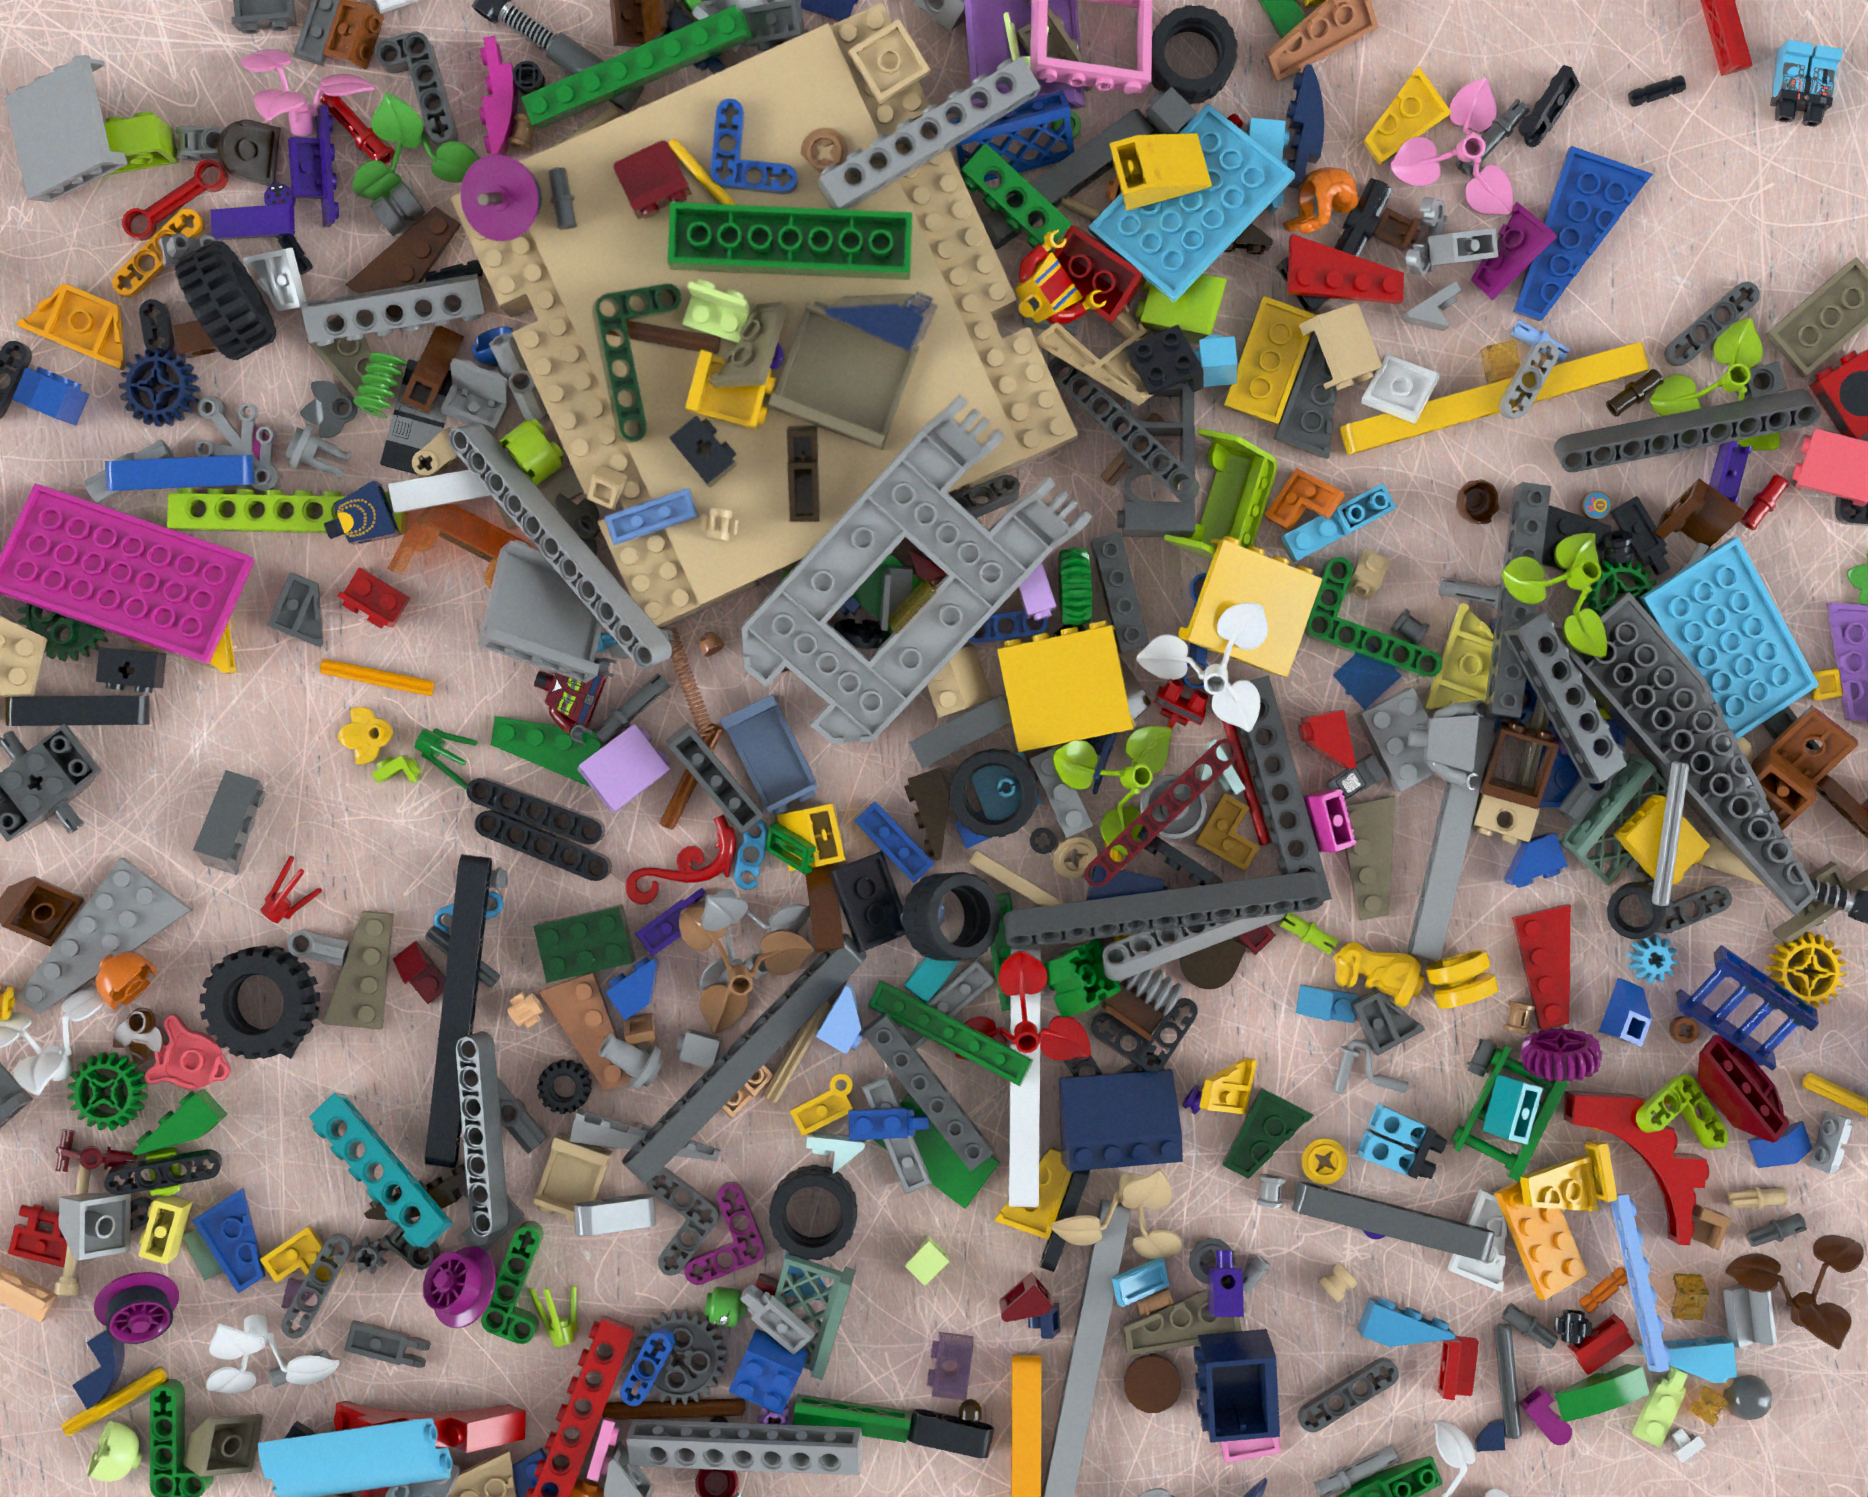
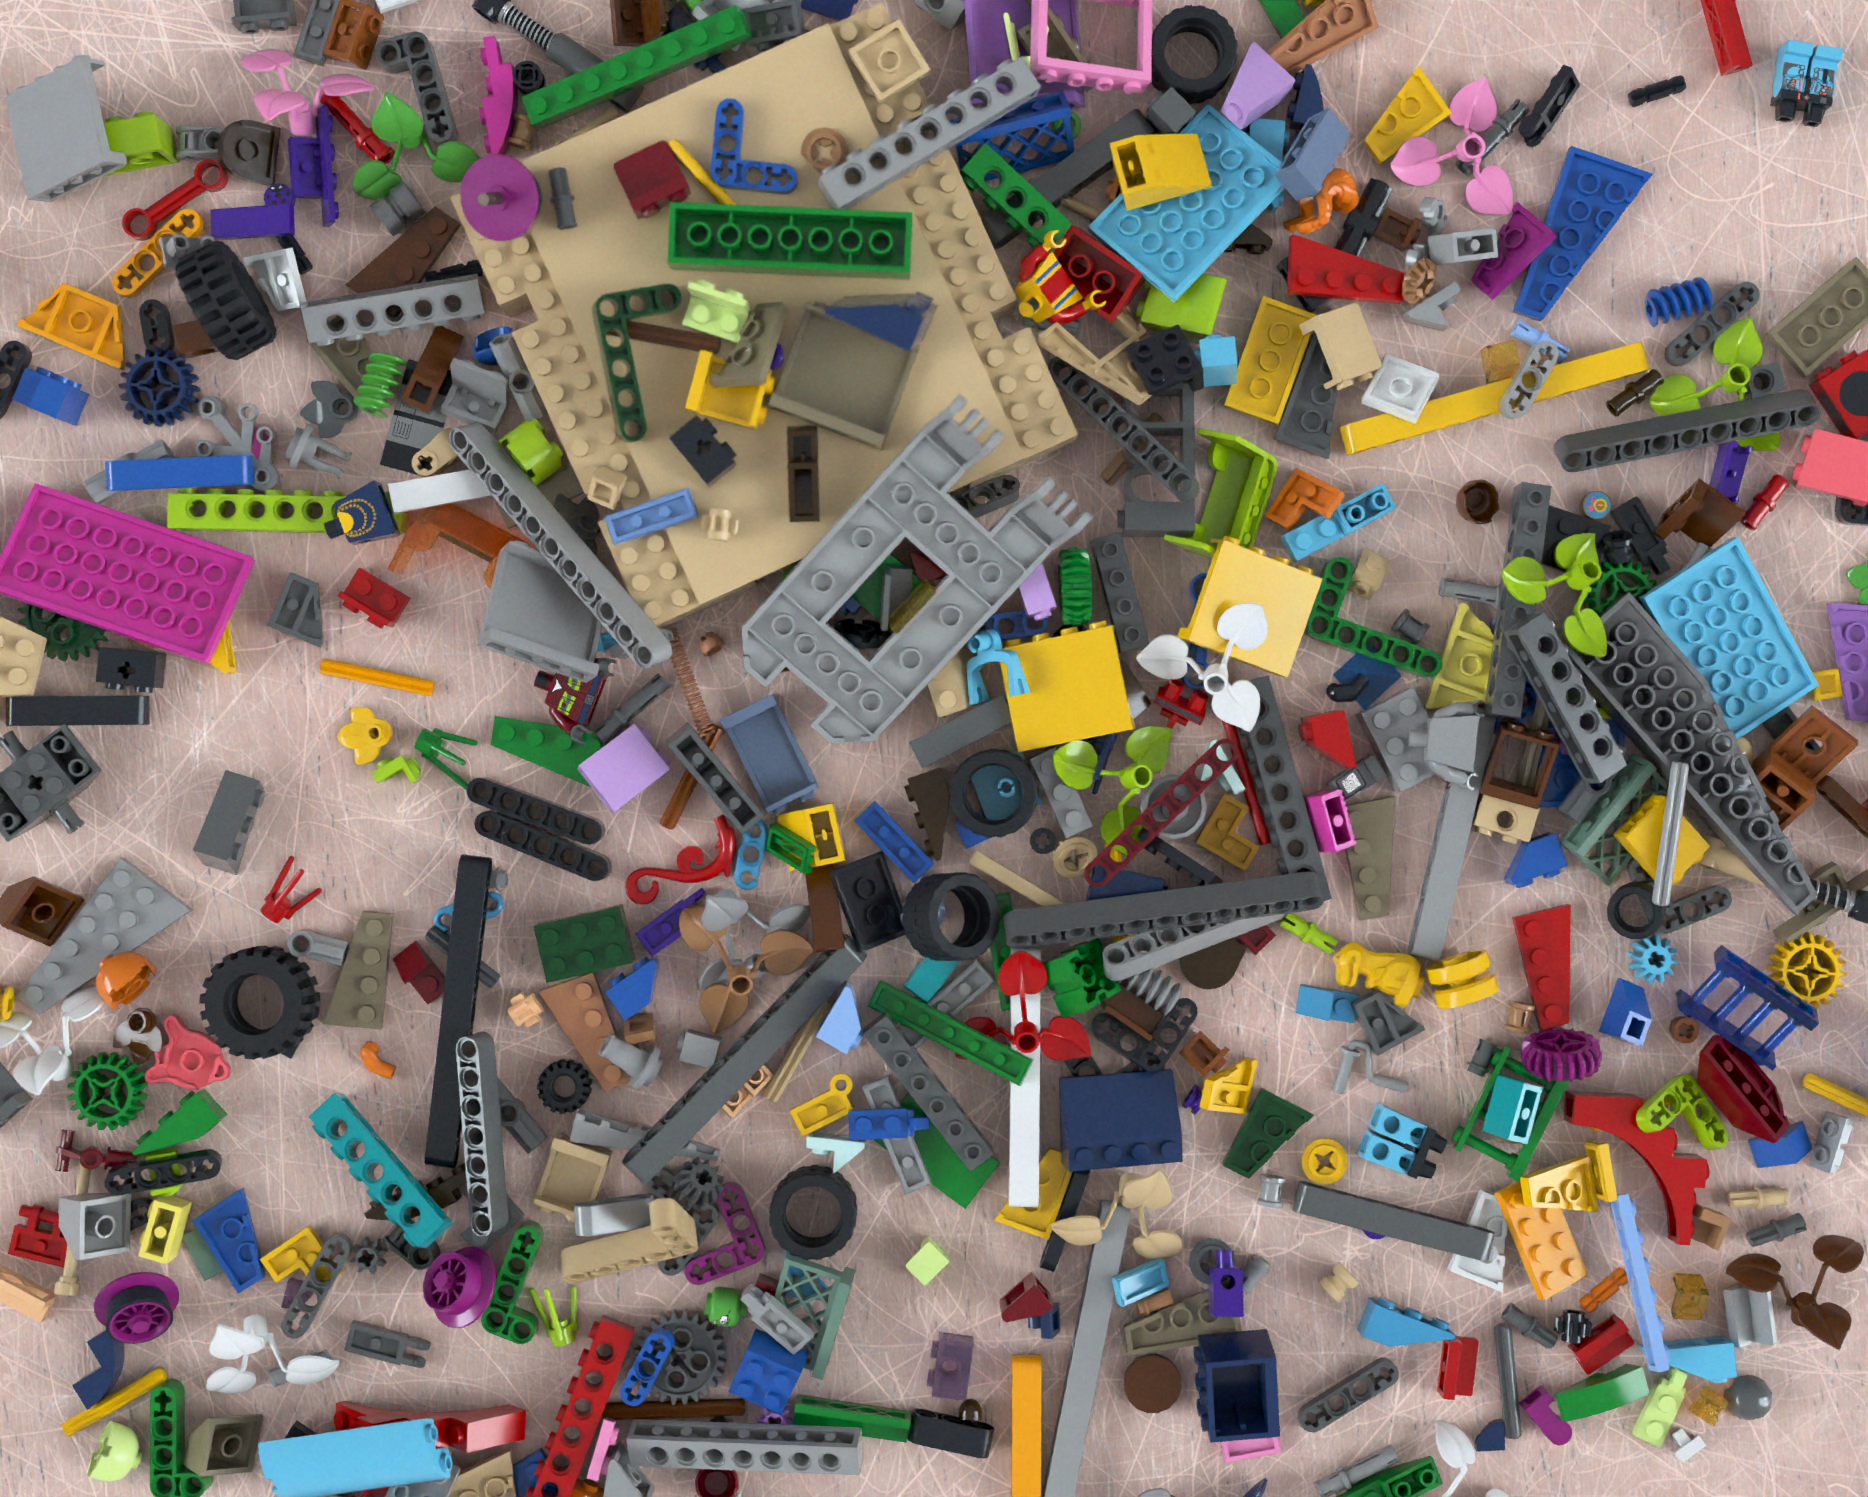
(373, 1063): none -> orange arm
(668, 1237): none -> tan beam
(698, 1183): none -> dark grey gear
(989, 649): none -> medium azure piece
(1204, 1054): none -> dark orange bracket
(1256, 88): none -> lavender slope
(1312, 154): none -> sand blue brick
(1347, 692): none -> black arm
(1419, 281): none -> medium nougat gear
(1676, 299): none -> blue piece

